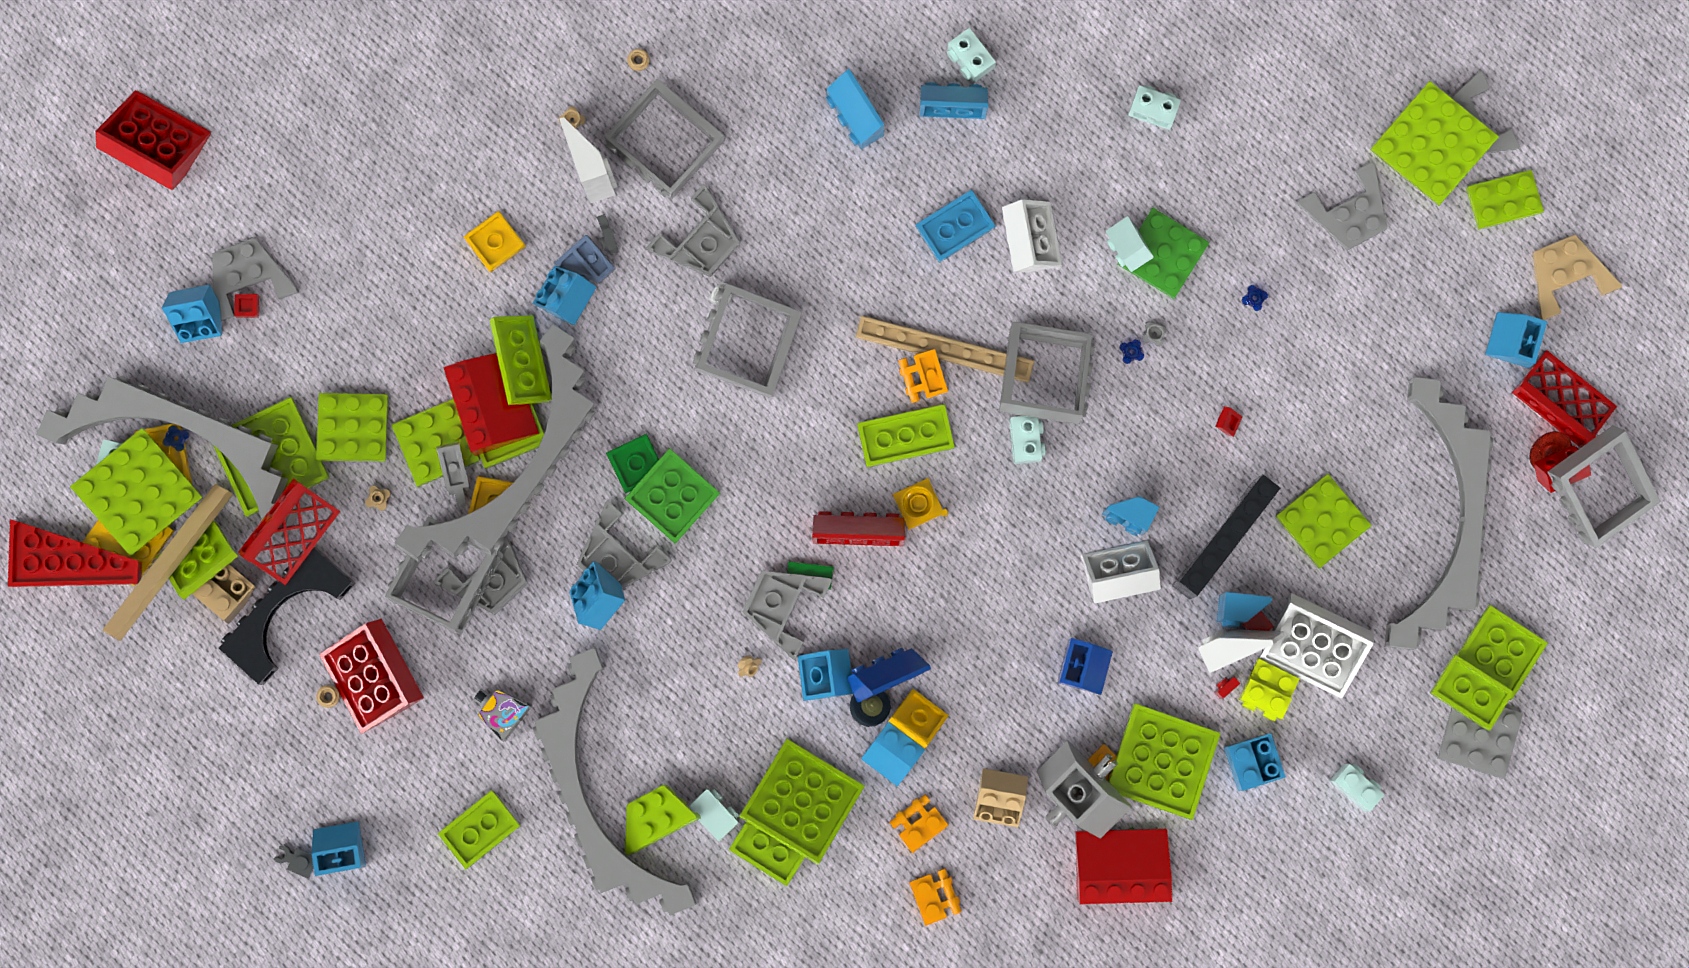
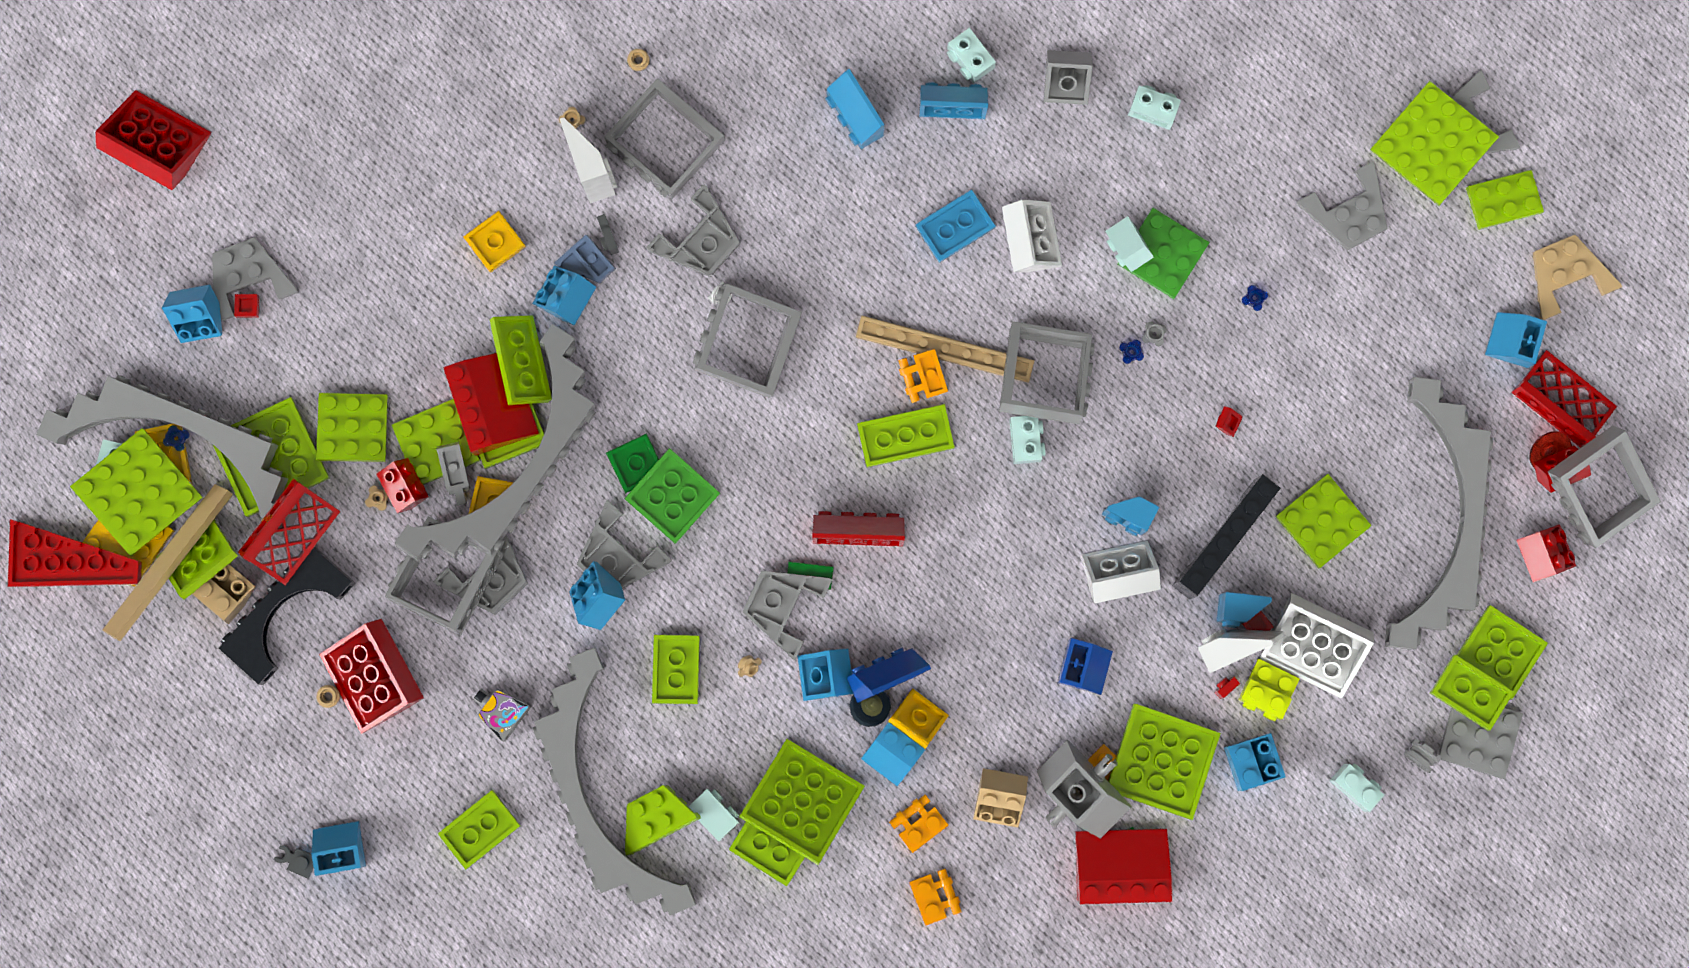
(402, 485): none -> red brick
(675, 669): none -> lime plate
(919, 504): yellow hat -> none
(1067, 77): none -> light grey slope
(1422, 755): none -> light grey wheel
(1546, 553): none -> slope

